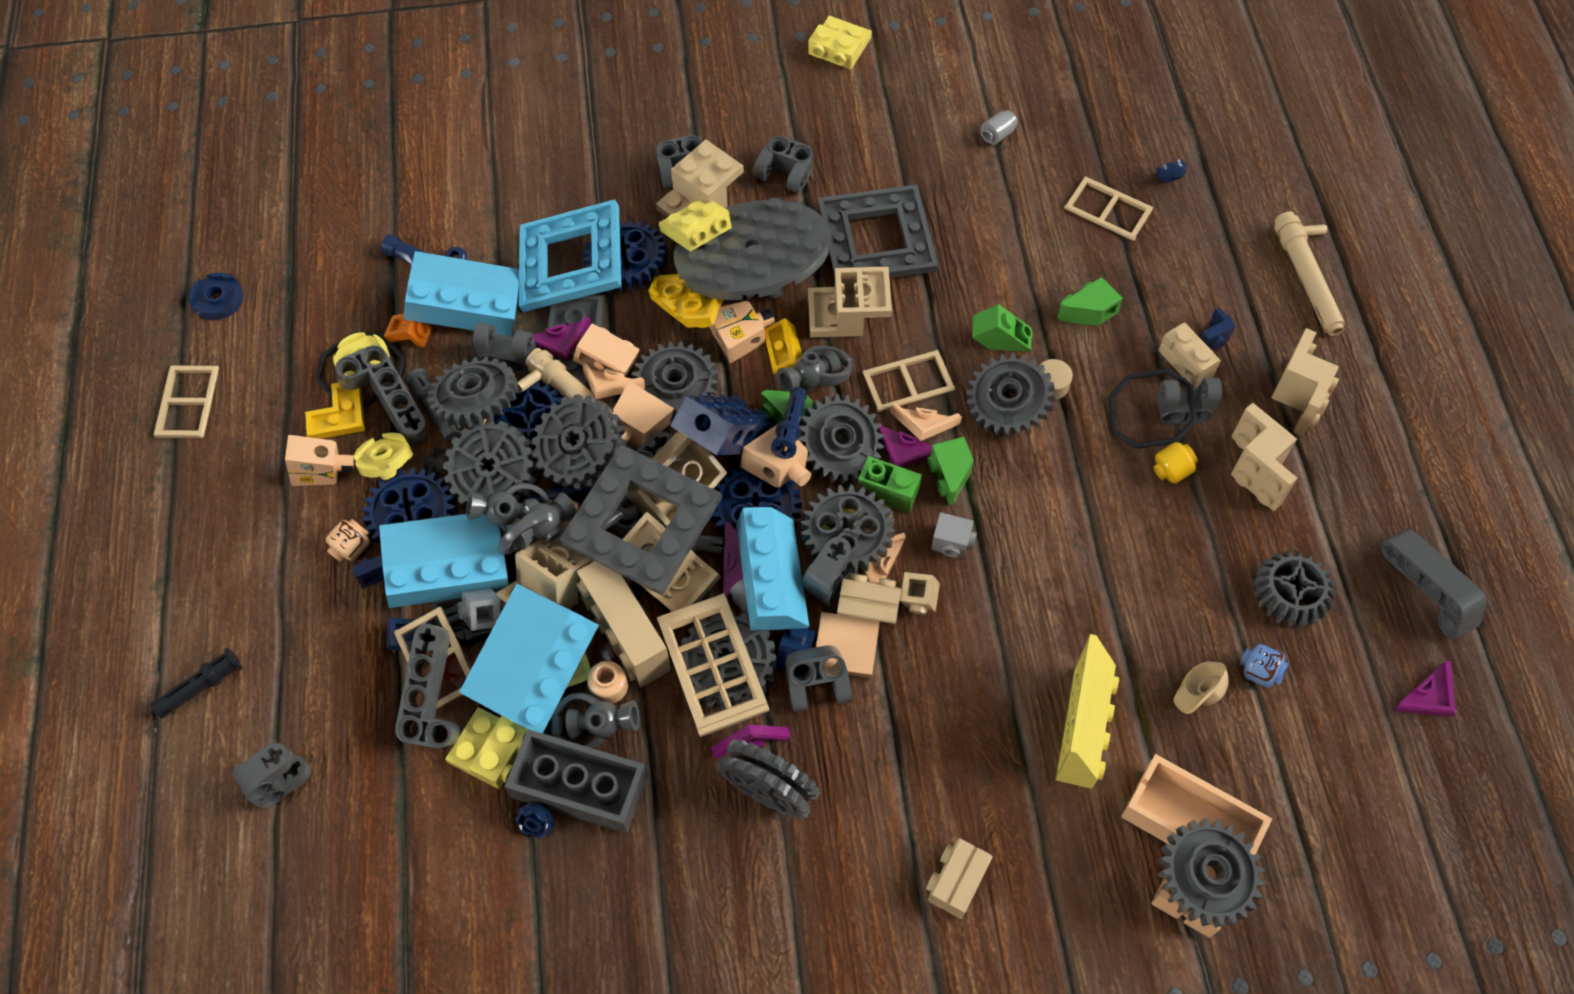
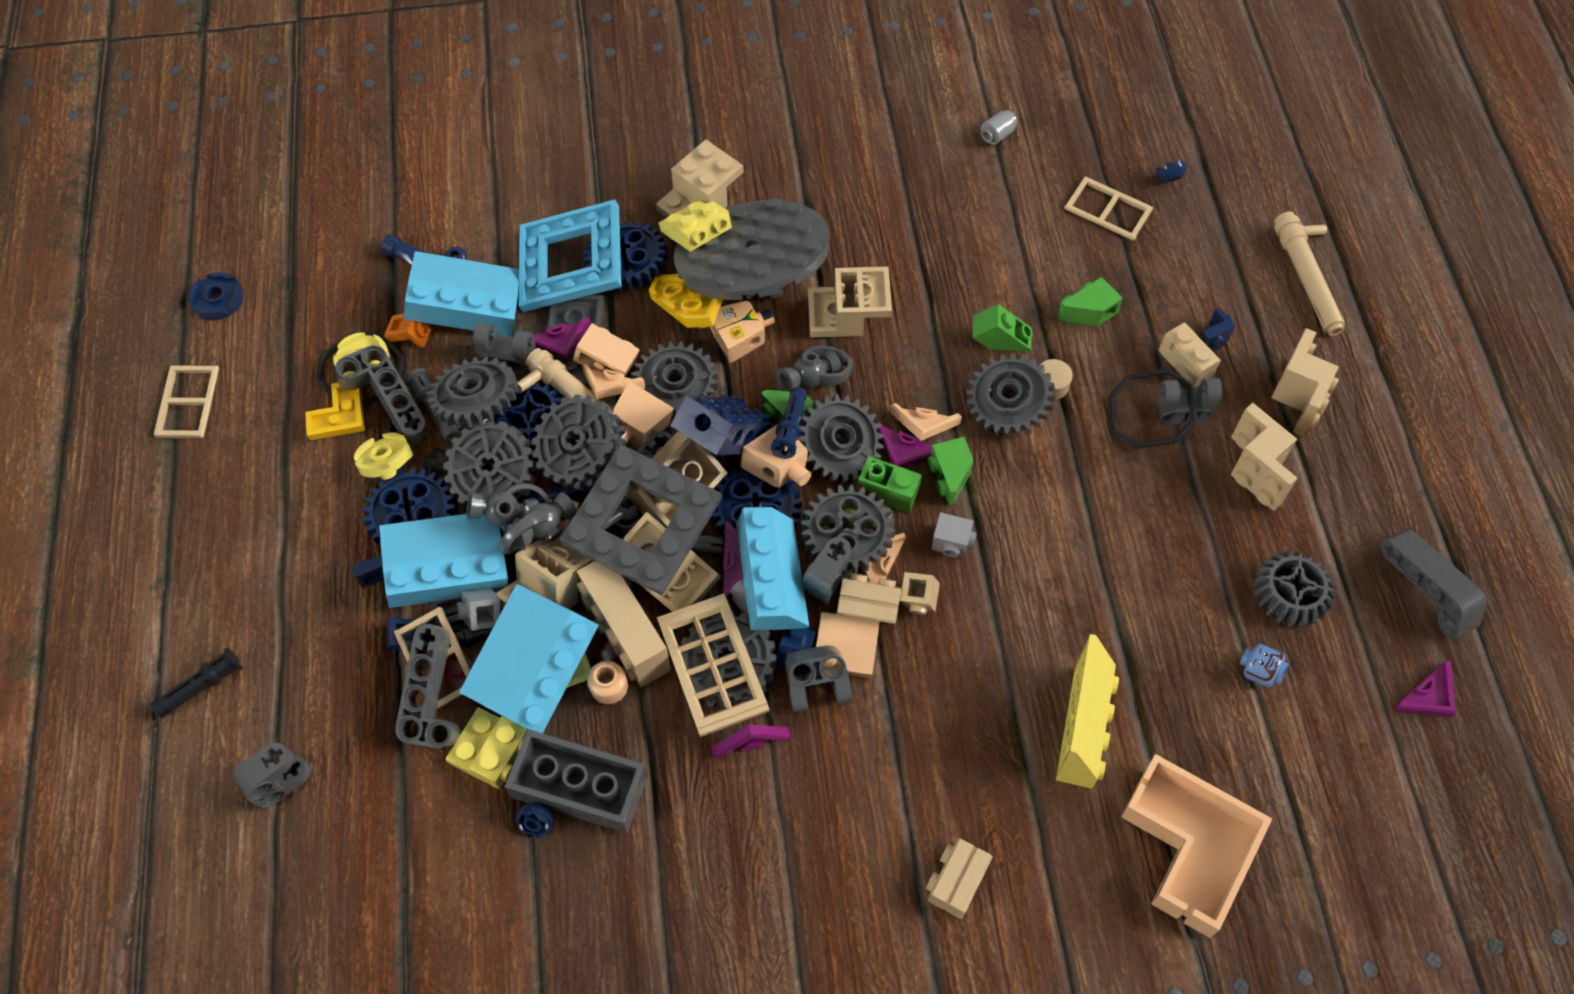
(315, 461): light nougat torso -> none
(347, 540): light nougat head -> none
(600, 719): dark grey piece -> none
(672, 152): dark grey piece -> none
(768, 779): dark grey piece -> none
(782, 344): yellow slope -> none
(788, 157): dark grey piece -> none
(839, 42): light yellow plate -> none
(902, 366): tan window -> none
(905, 202): dark grey plate -> none
(1175, 462): yellow head -> none
(1194, 889): dark grey gear -> none
(1202, 686): tan cap -> none

